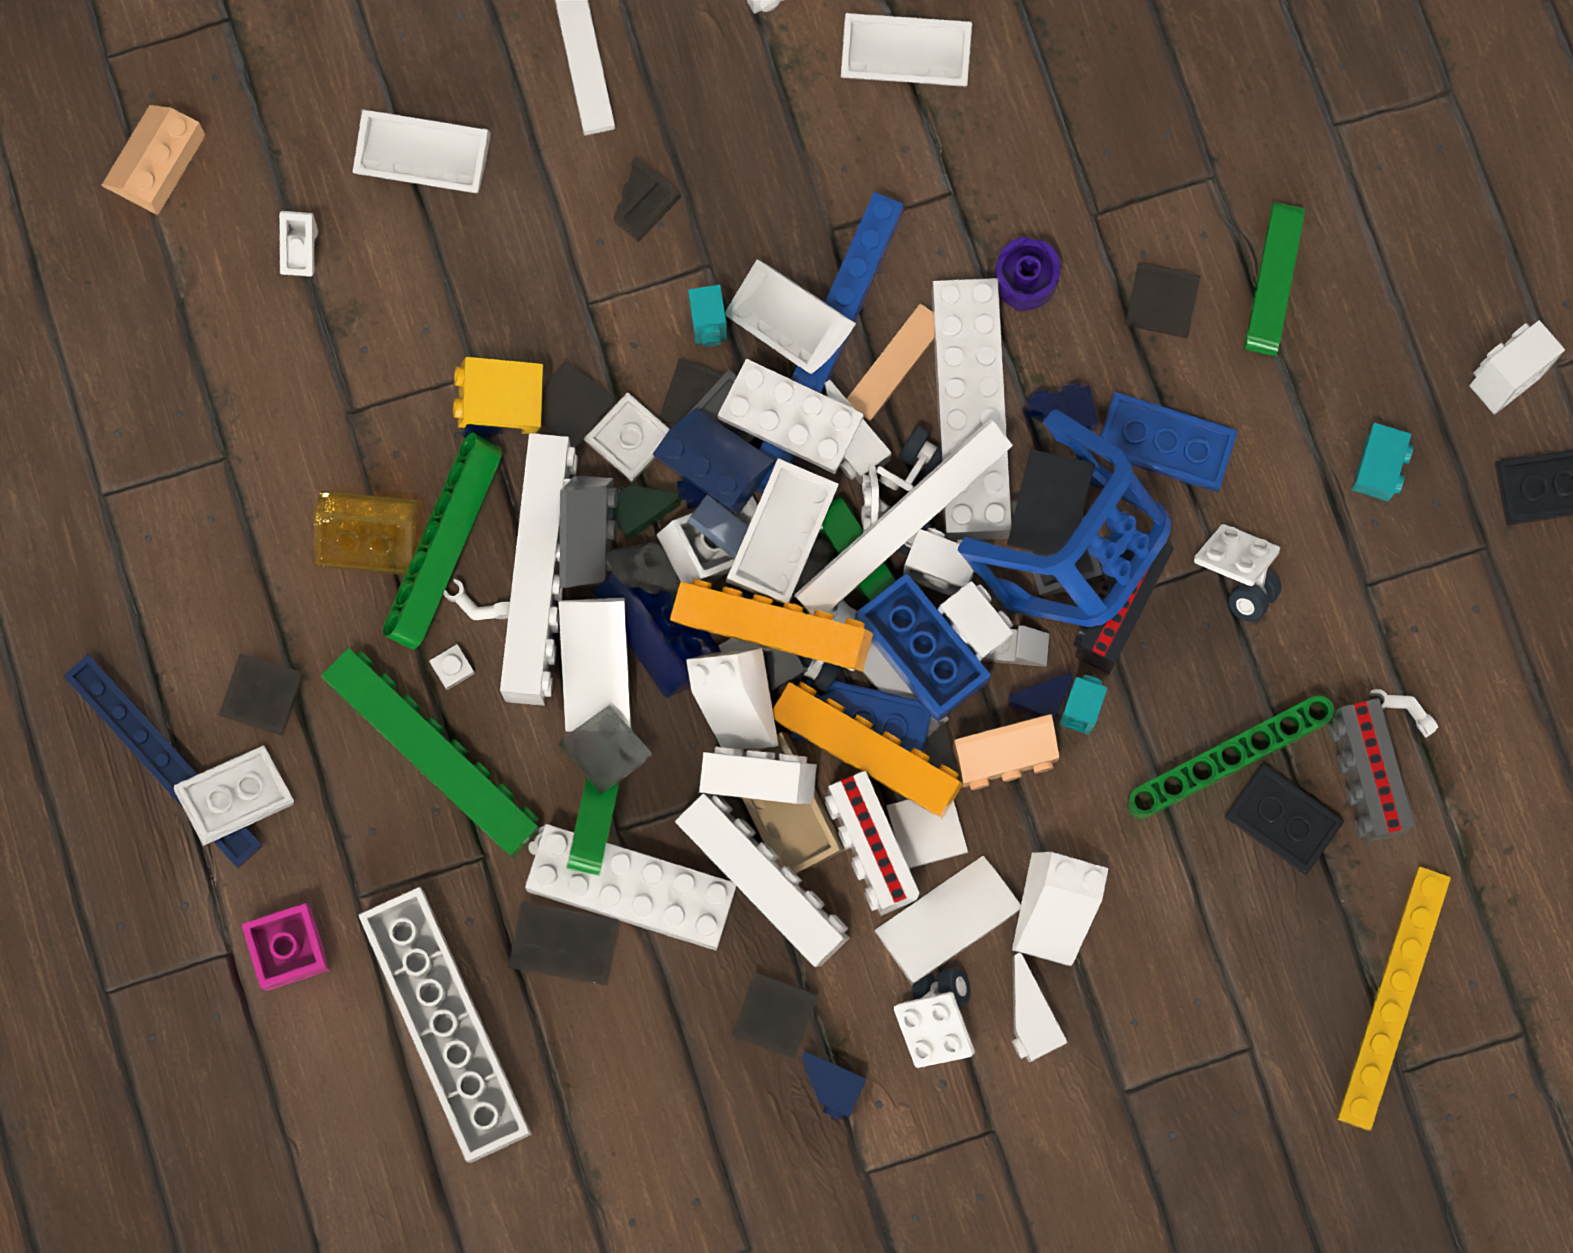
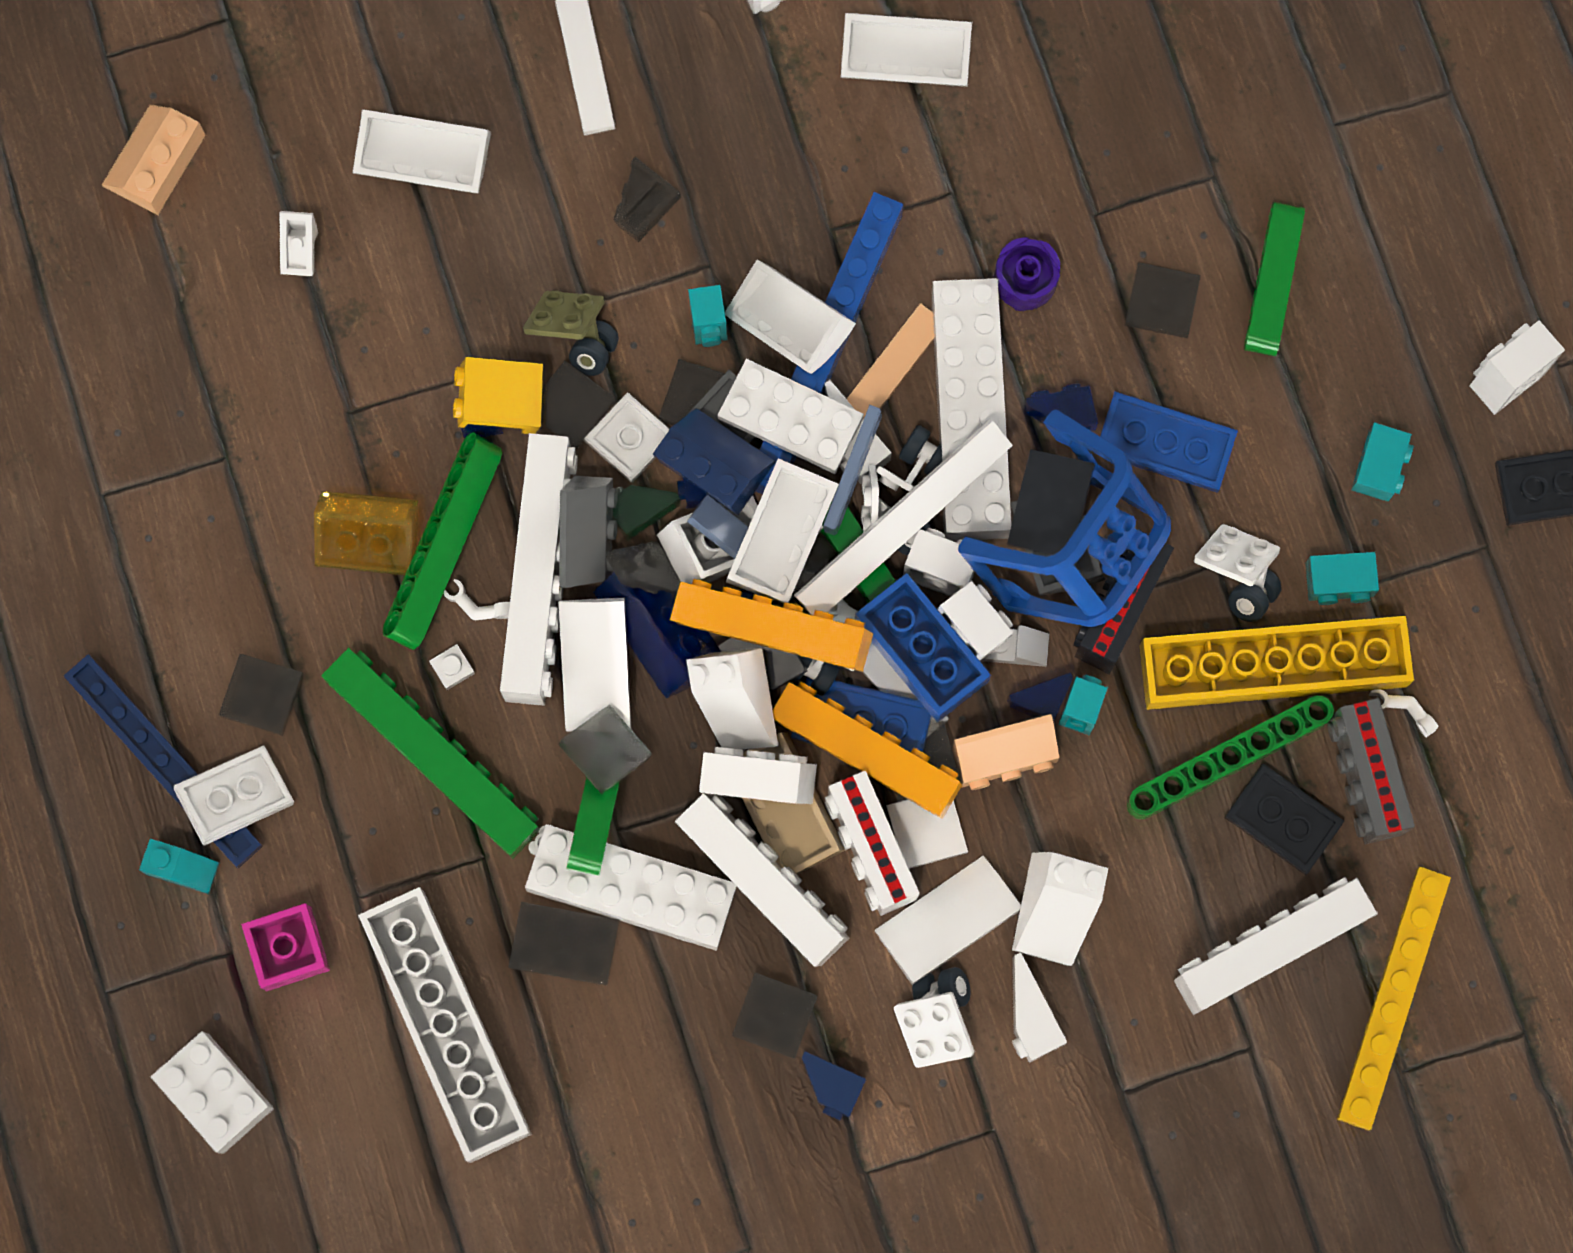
(179, 866): none -> teal slope
(212, 1092): none -> white brick
(574, 318): none -> olive plate
(852, 470): none -> sand blue tile
(1276, 662): none -> yellow brick
(1280, 943): none -> white brick
(1342, 577): none -> teal brick

